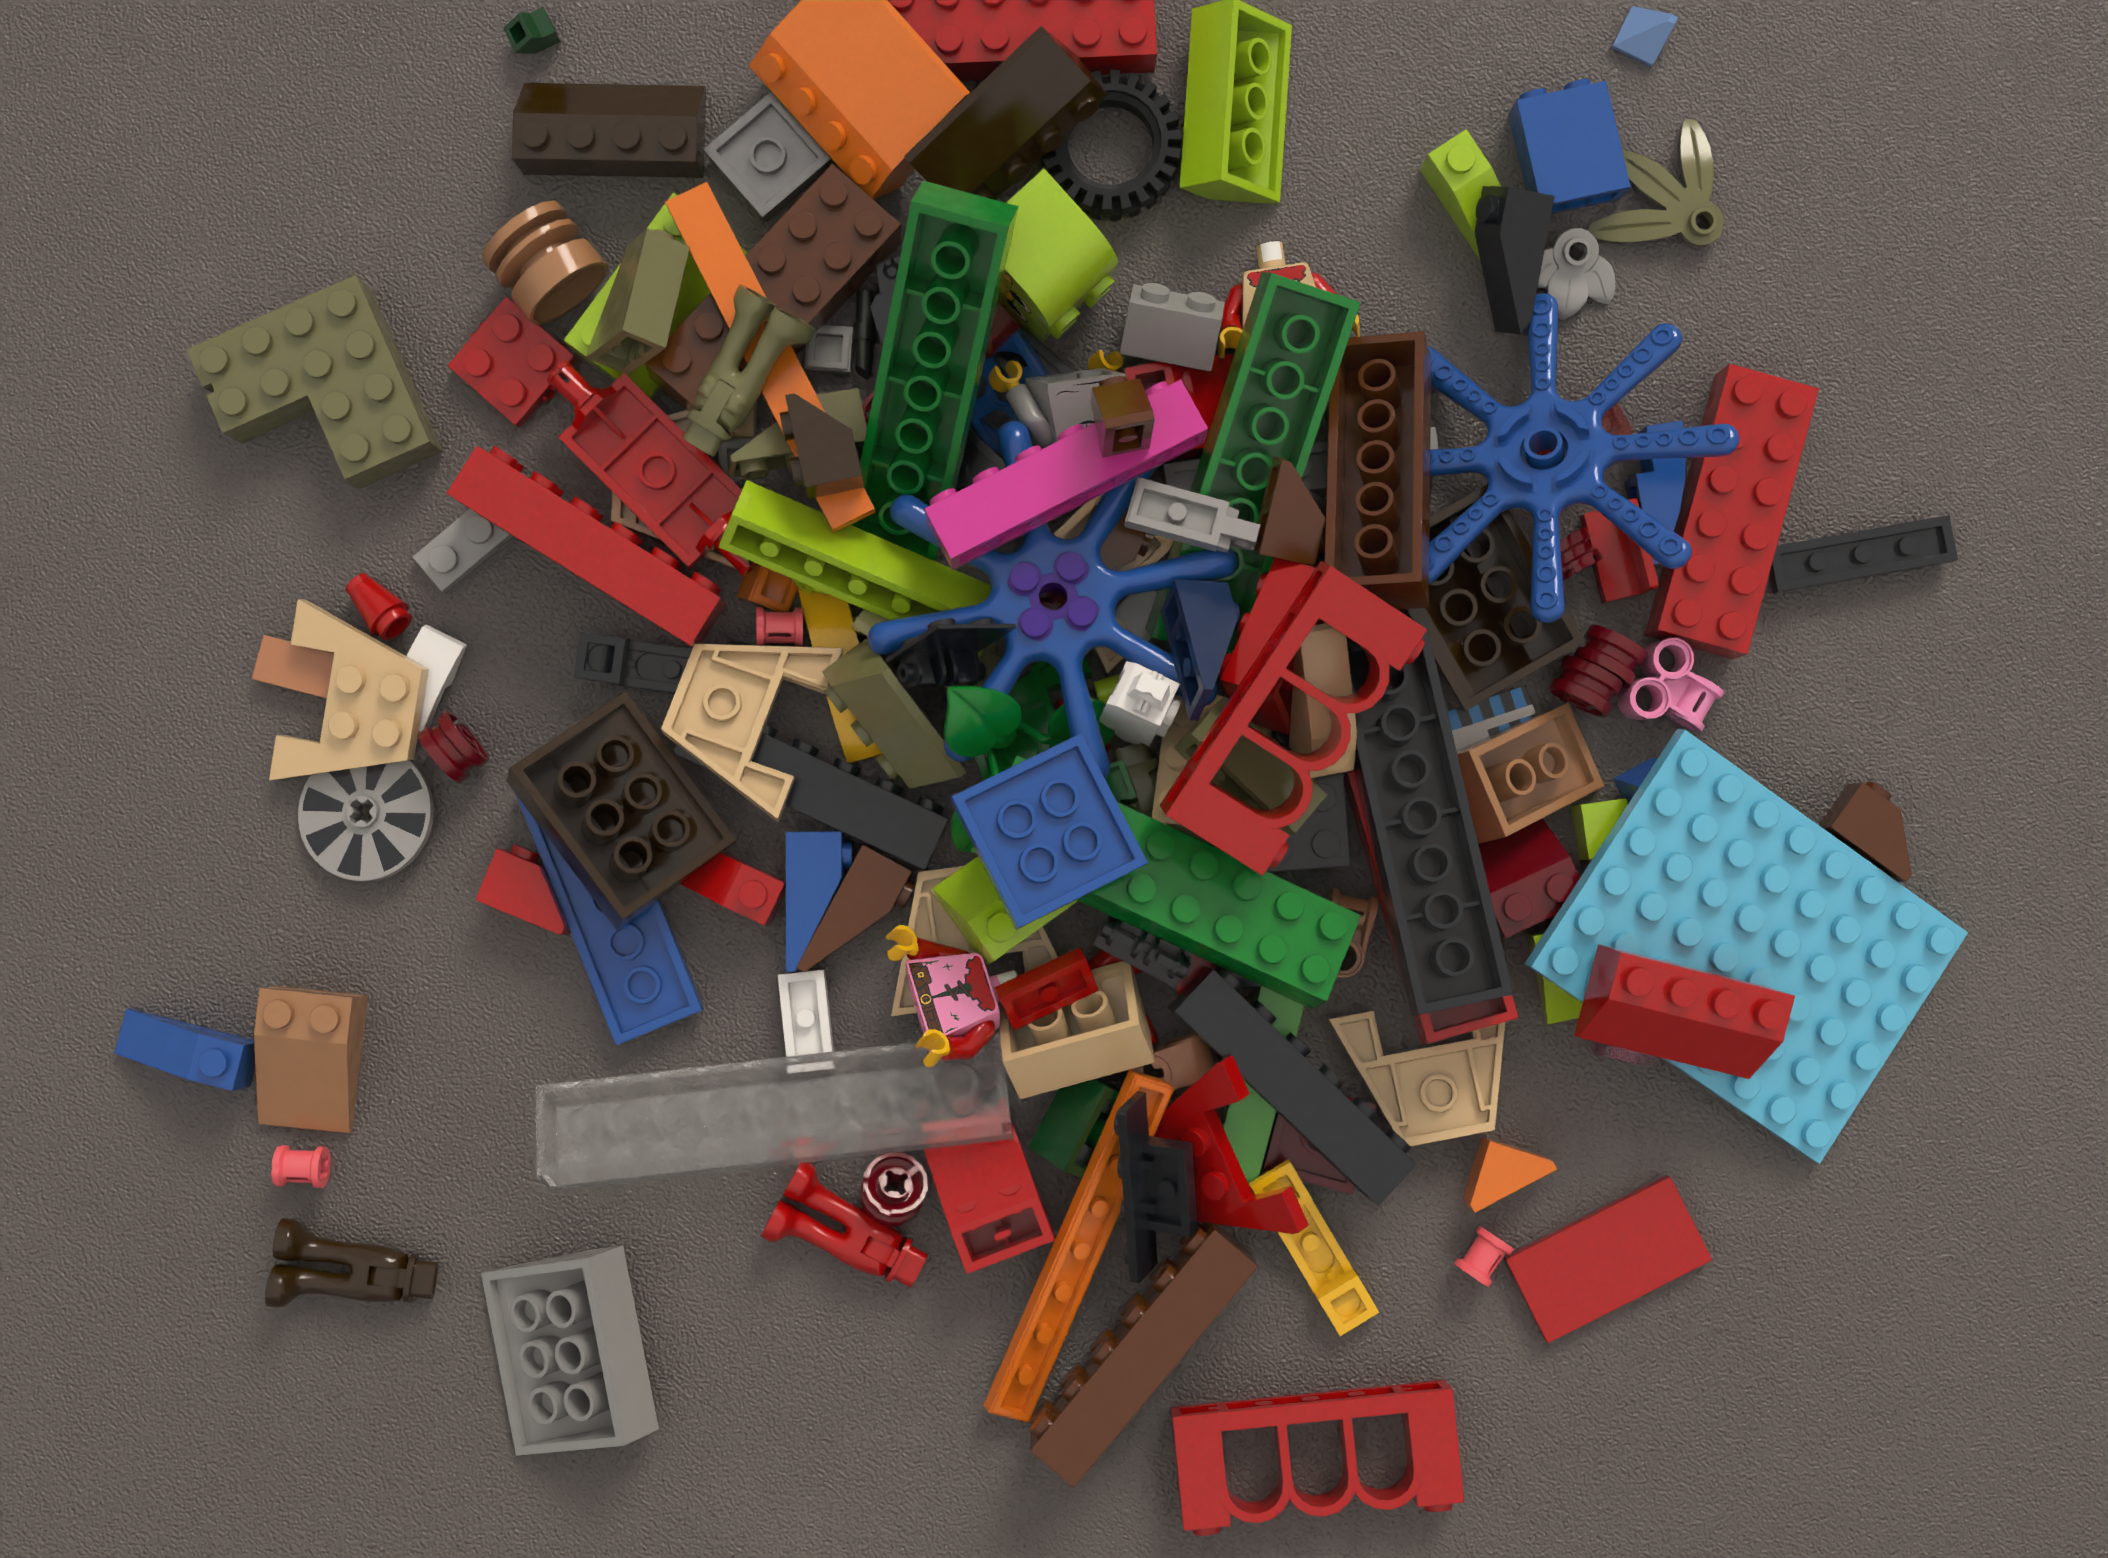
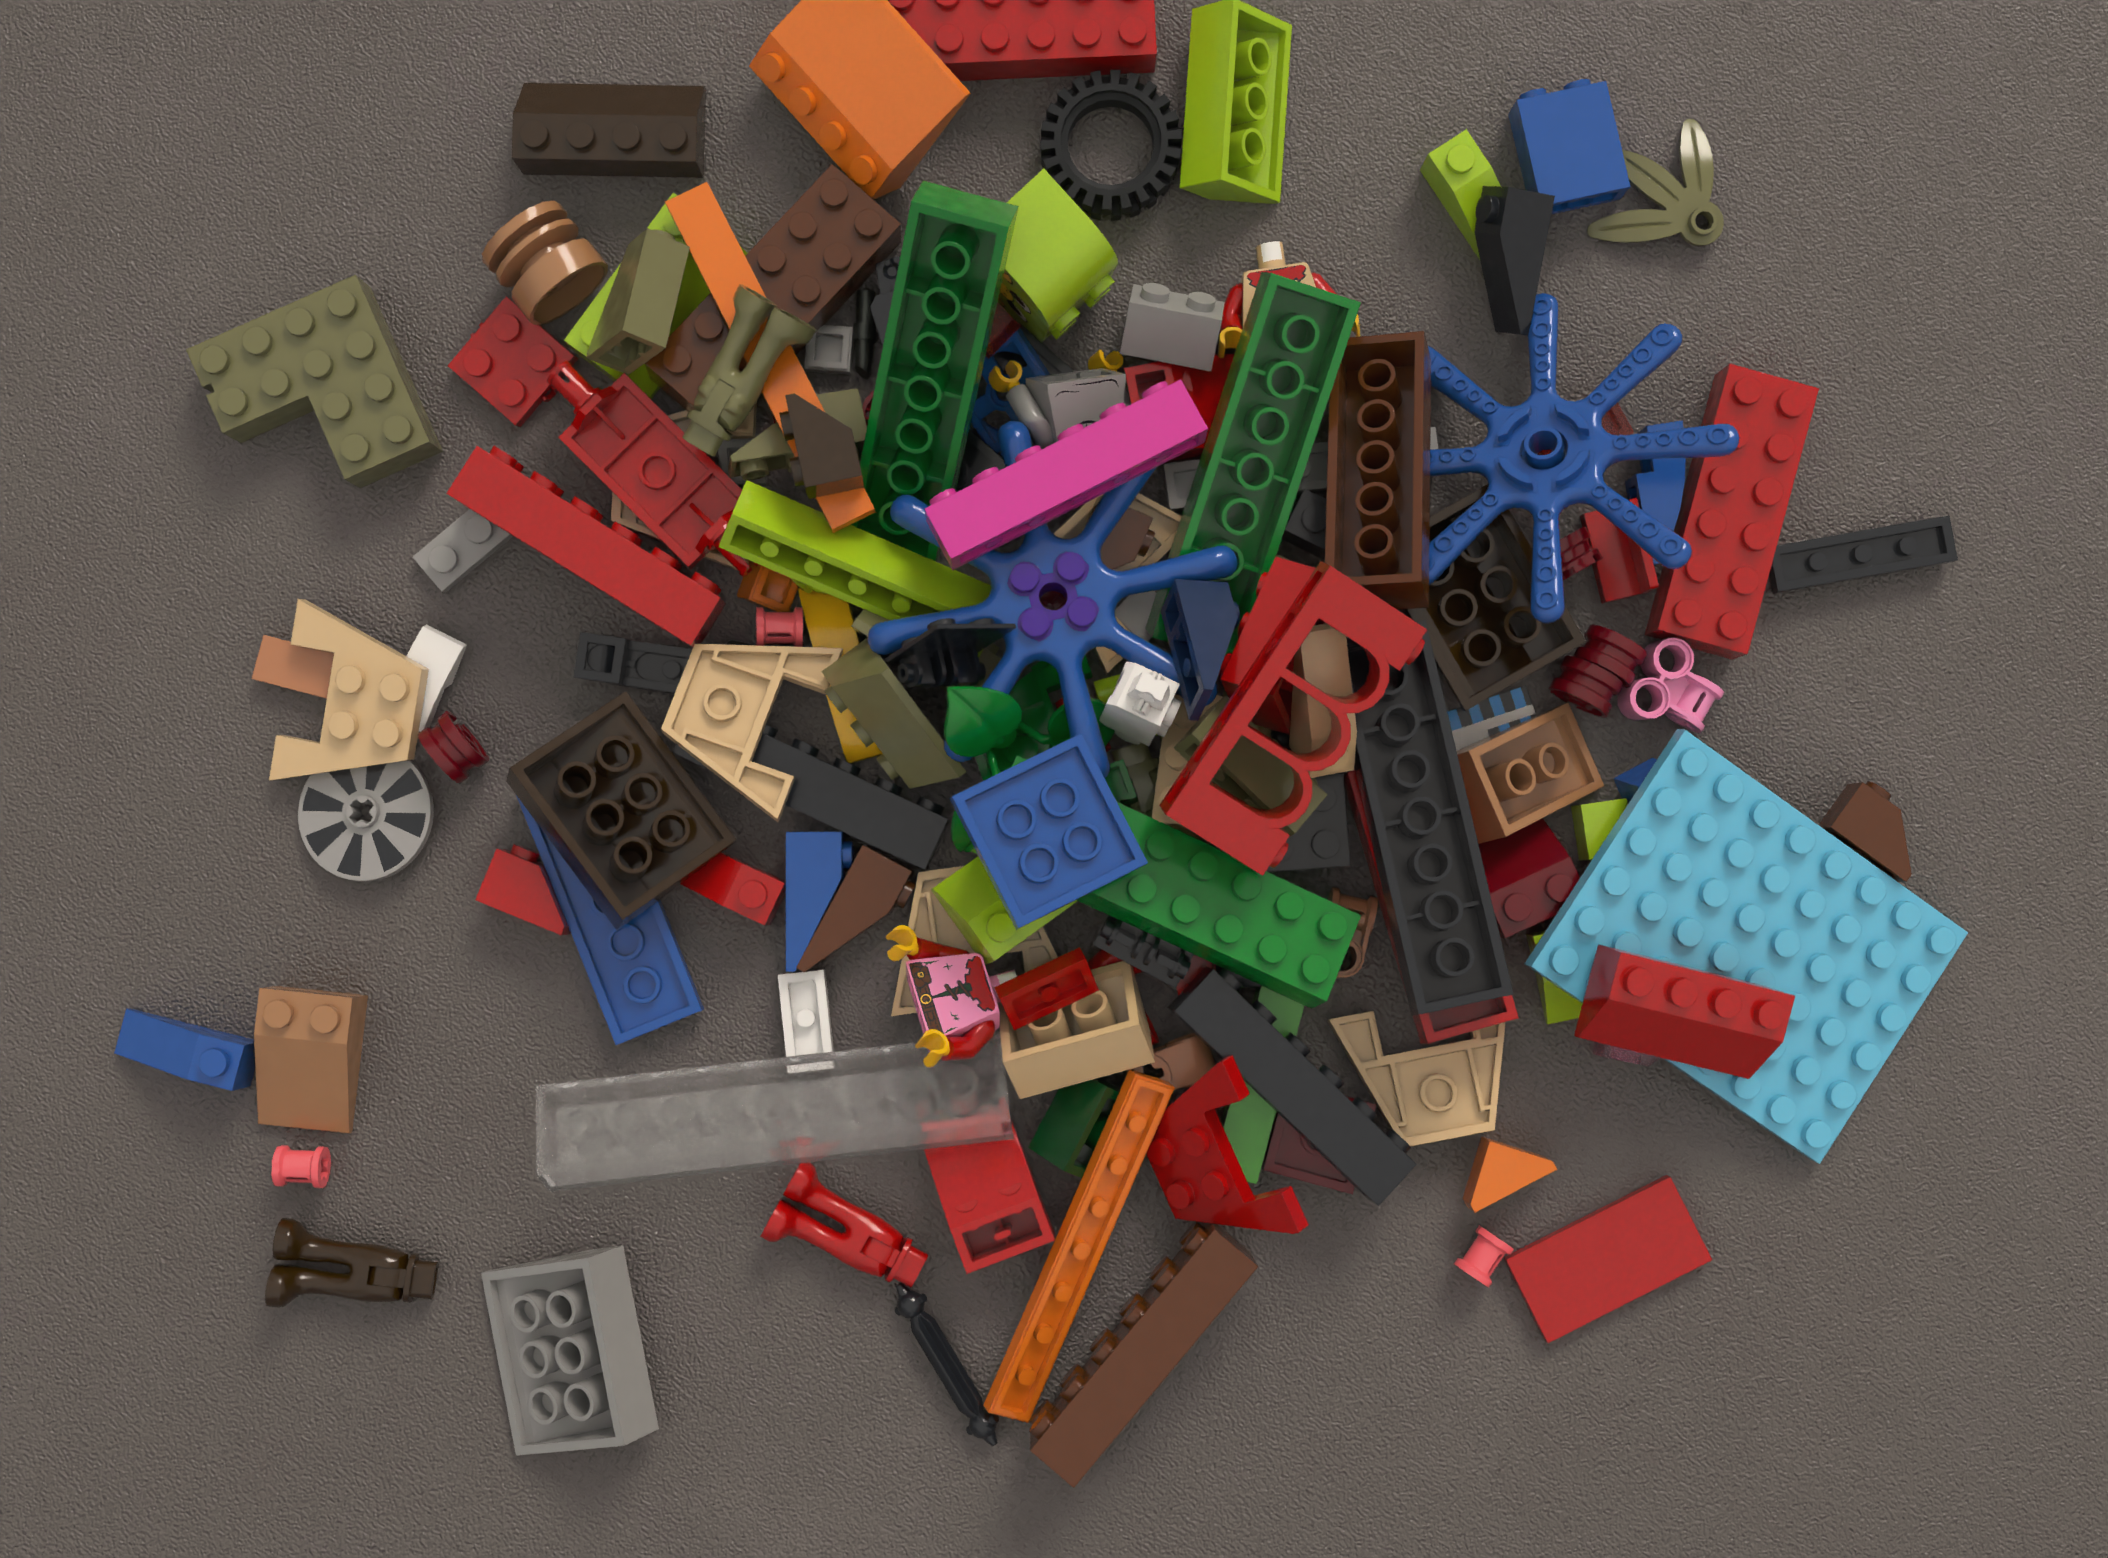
(379, 608): red cone -> none
(531, 32): dark green piece -> none
(768, 156): flat silver plate -> none
(893, 1207): dark red wheel -> none
(946, 1364): none -> black wheel
(1009, 119): dark brown slope -> none
(1122, 416): reddish brown slope -> none
(1156, 1186): black bracket -> none
(1188, 518): light grey hinge -> none
(1289, 517): reddish brown slope -> none
(1320, 1256): yellow slope -> none
(1430, 1440): red fence -> none
(1576, 280): light grey plate -> none
(1644, 34): medium blue slope -> none

